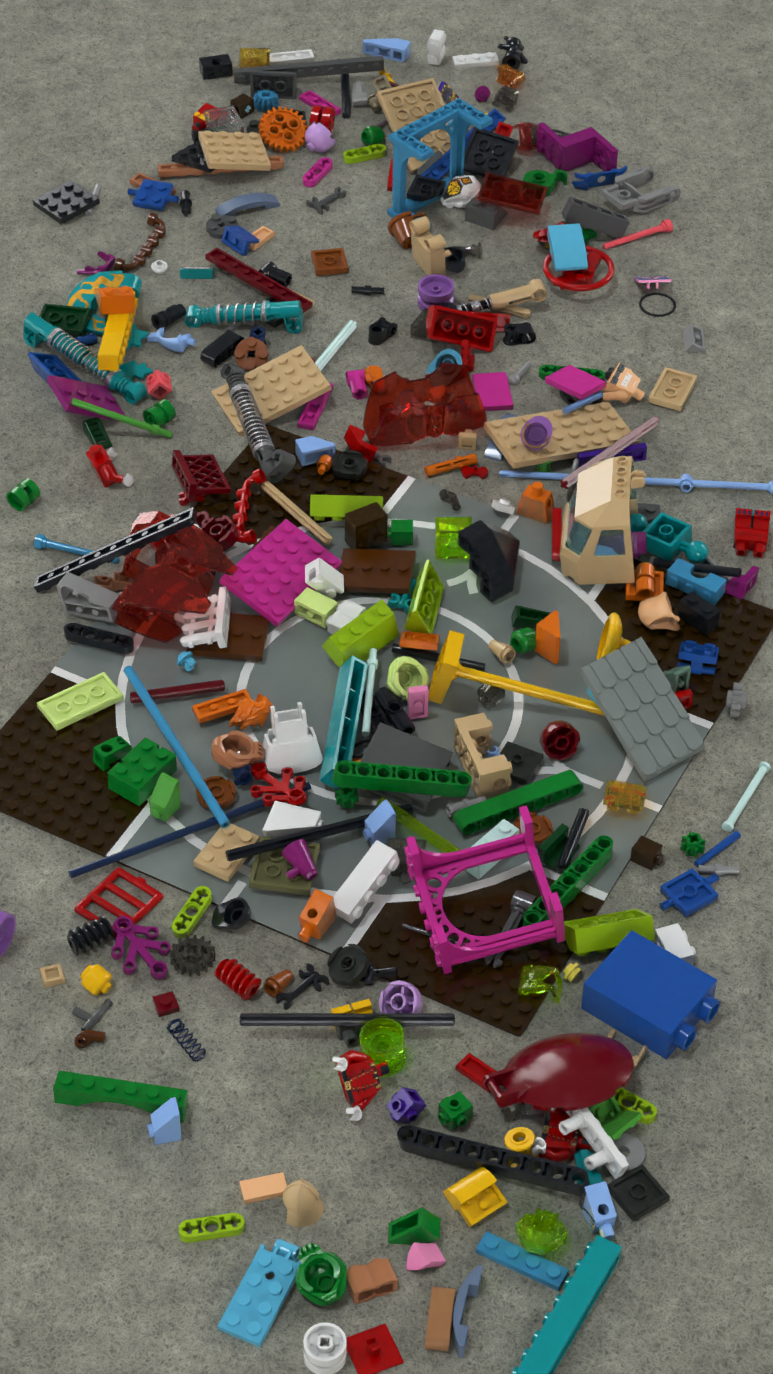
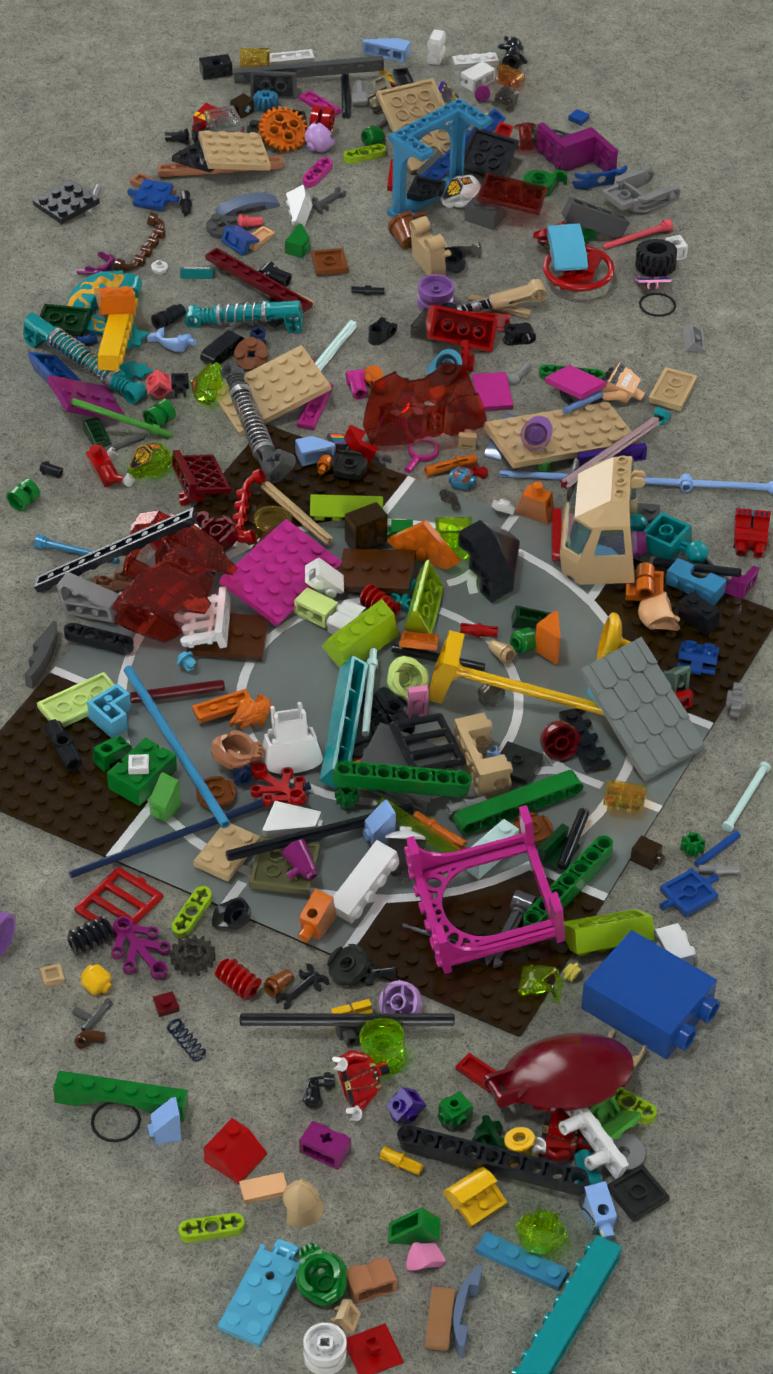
(42, 655): none -> dark grey slope
(47, 468): none -> black pin
(63, 745): none -> black piece
(110, 709): none -> medium azure brick
(114, 1140): none -> black piece
(126, 442): none -> flat silver bar
(138, 764): none -> white tile
(152, 454): none -> clear neon green helmet
(178, 136): none -> black pin
(179, 383): none -> black plate
(207, 383): none -> clear neon green helmet
(234, 1151): none -> red slope
(250, 221): none -> coral pin
(270, 516): none -> clear yellow piece
(298, 242): none -> green slope
(299, 205): none -> white slope
(312, 1095): none -> black piece
(325, 1145): none -> magenta brick
(338, 439): none -> tile
(346, 1316): none -> tan tile
(372, 595): none -> red piece
(401, 1160): none -> yellow axle
(402, 76): none -> black tile
(404, 833): none -> white dish
(421, 451): none -> piece
(427, 544): none -> orange plate
(442, 831): none -> orange pin
(444, 731): none -> black bar
(462, 478): none -> dark azure head
(478, 75): none -> white brick
(479, 630): none -> red pin
(489, 1132): none -> dark green hips
(578, 117): none -> blue tile
(587, 751): none -> black hinge
(656, 257): none -> black tyre
(662, 413): none -> teal tile
(682, 247): none -> white brick

